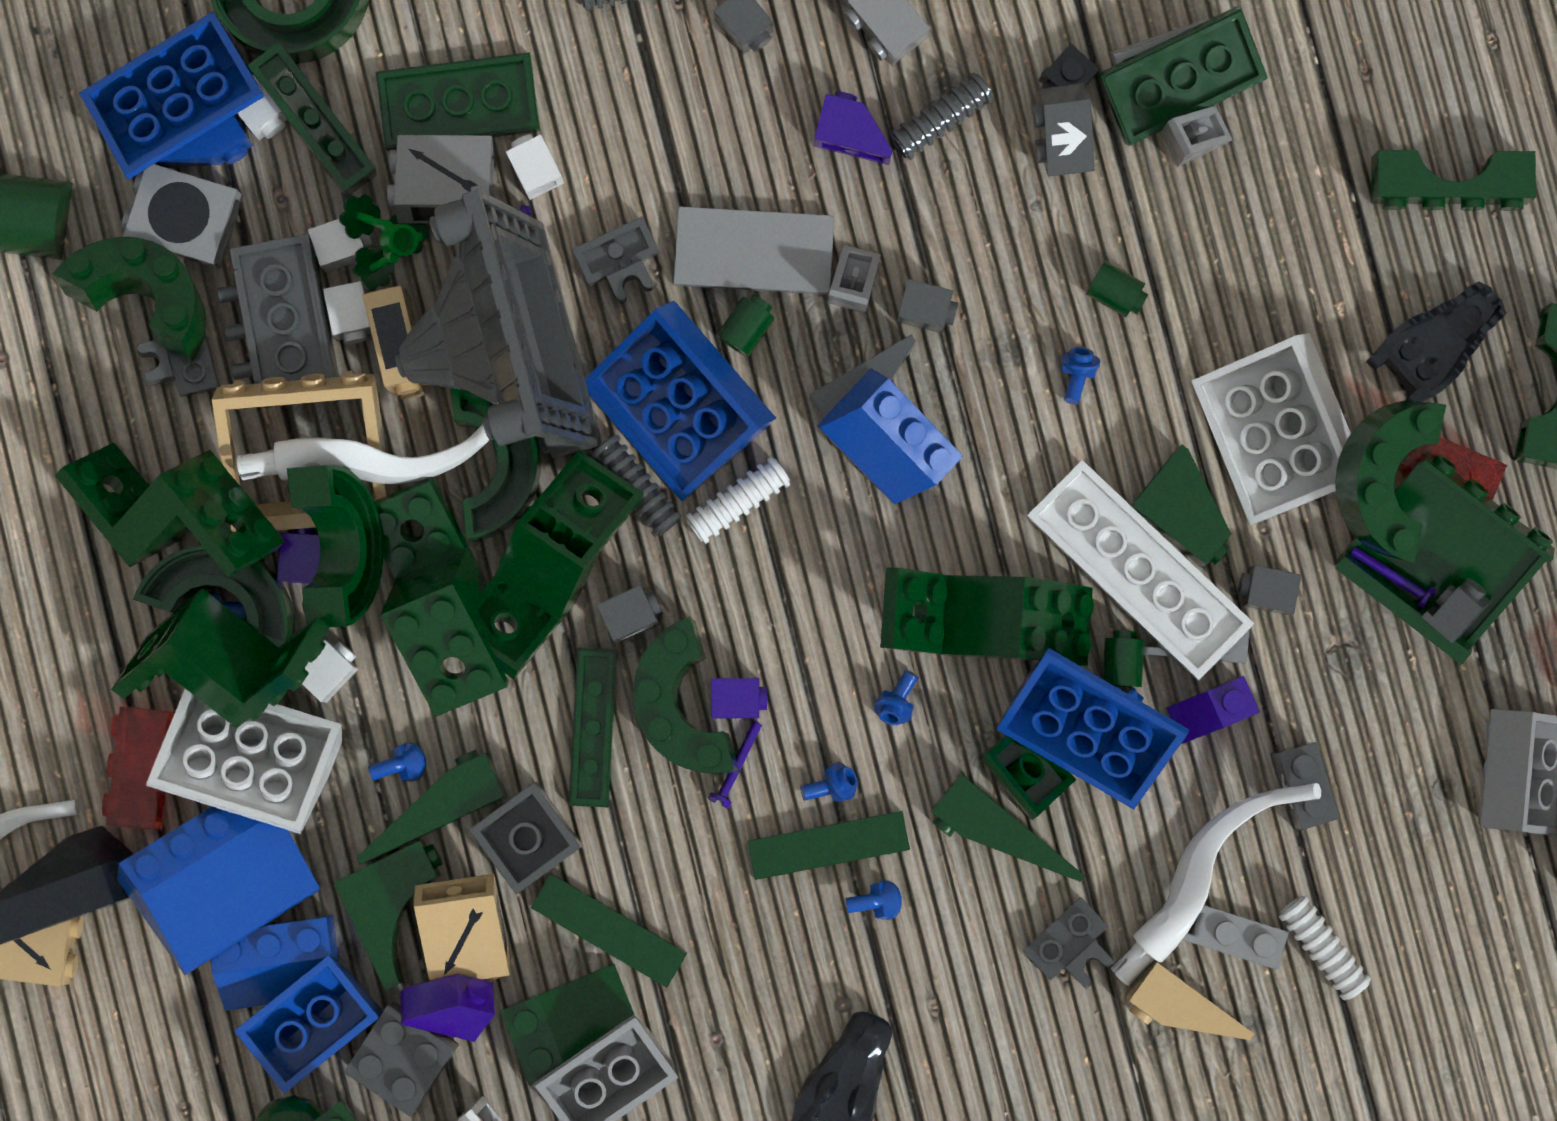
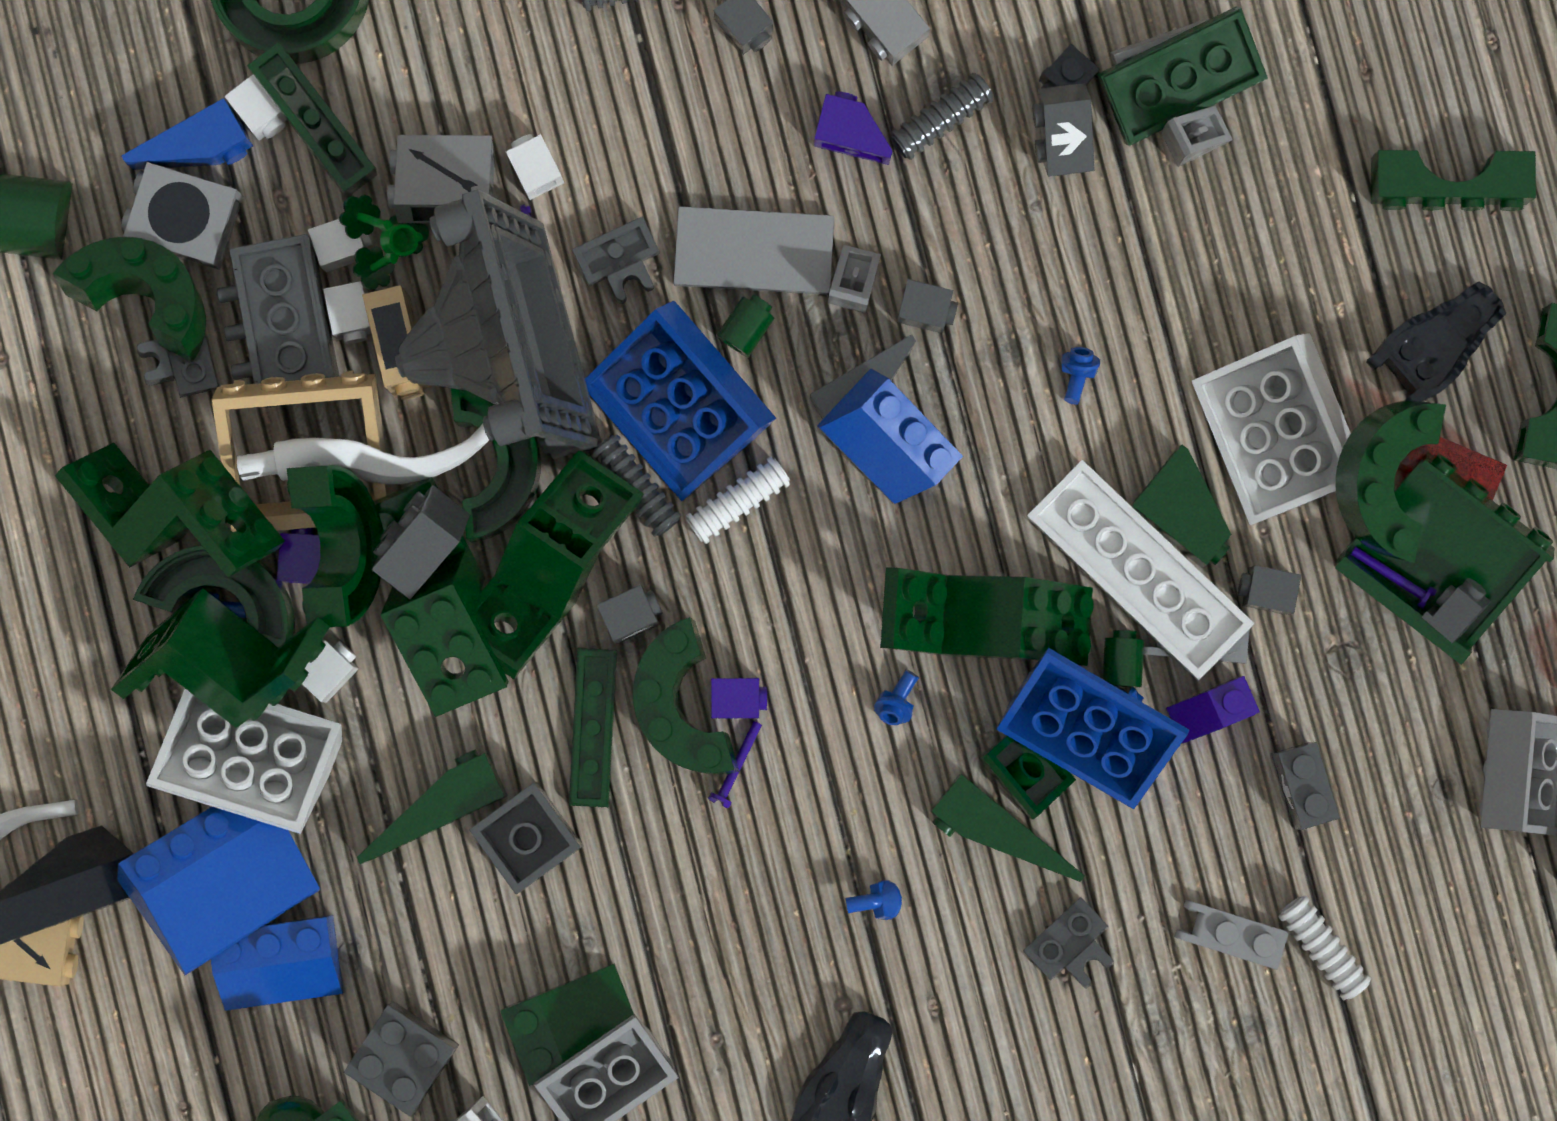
(137, 745): clear red brick -> none
(171, 94): blue slope -> none
(308, 1022): blue slope -> none
(379, 898): dark green arch -> none
(407, 761): blue plate -> none
(419, 541): none -> dark grey brick
(449, 1006): dark purple slope -> none
(459, 98): dark green tile -> none
(462, 928): tan brick -> none
(609, 930): dark green tile -> none
(828, 845): dark green tile -> none
(834, 785): blue plate -> none
(1117, 290): dark green brick -> none
(1175, 1004): tan slope -> none
(1193, 880): white animal -> none

